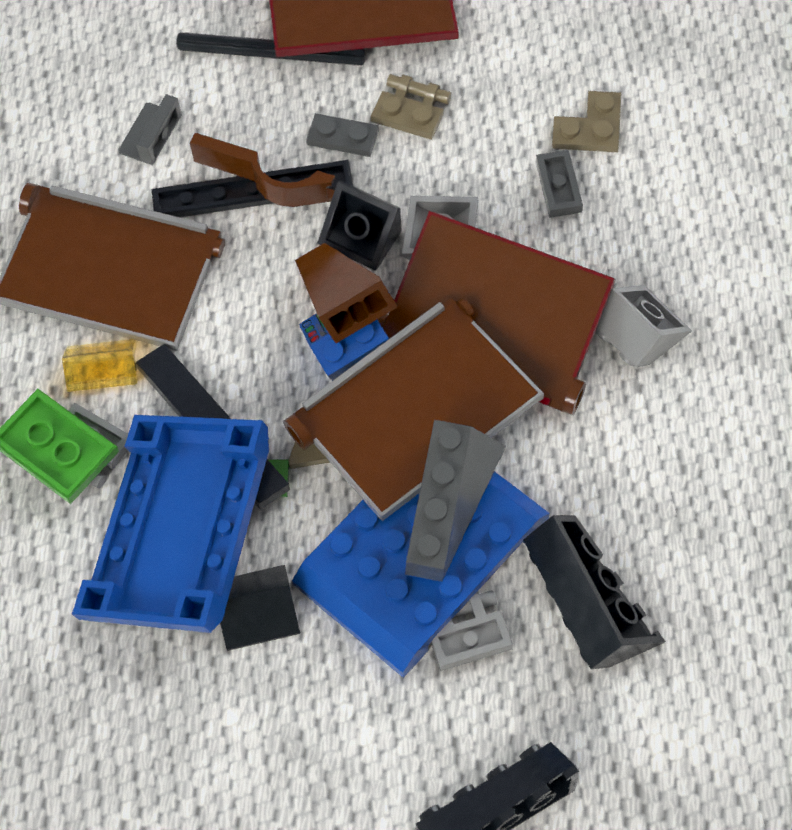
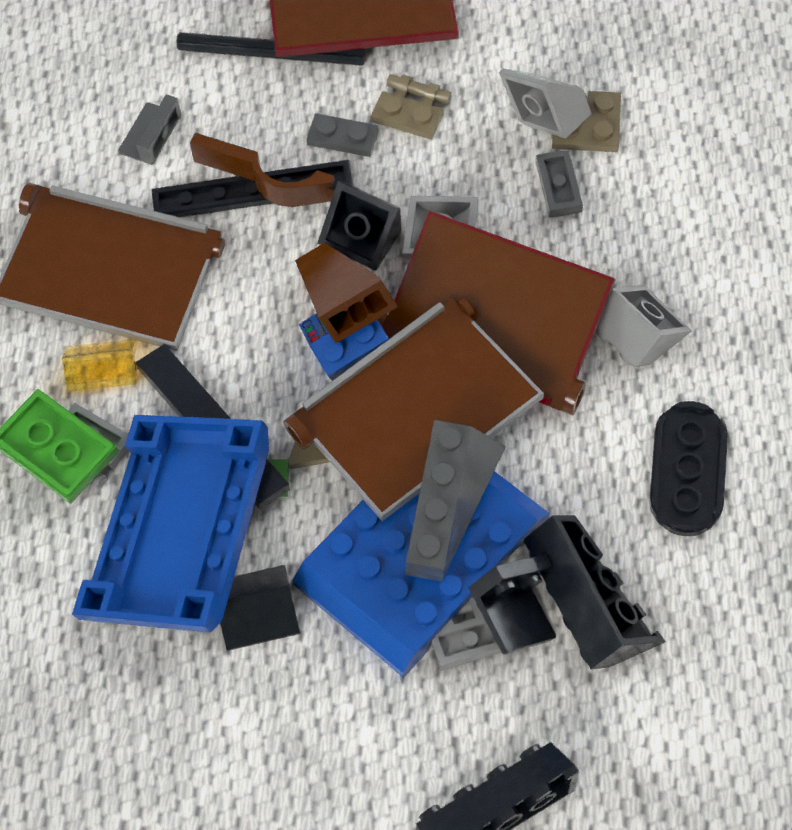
(512, 606): none -> black bracket
(546, 102): none -> light grey slope
(688, 469): none -> black tile

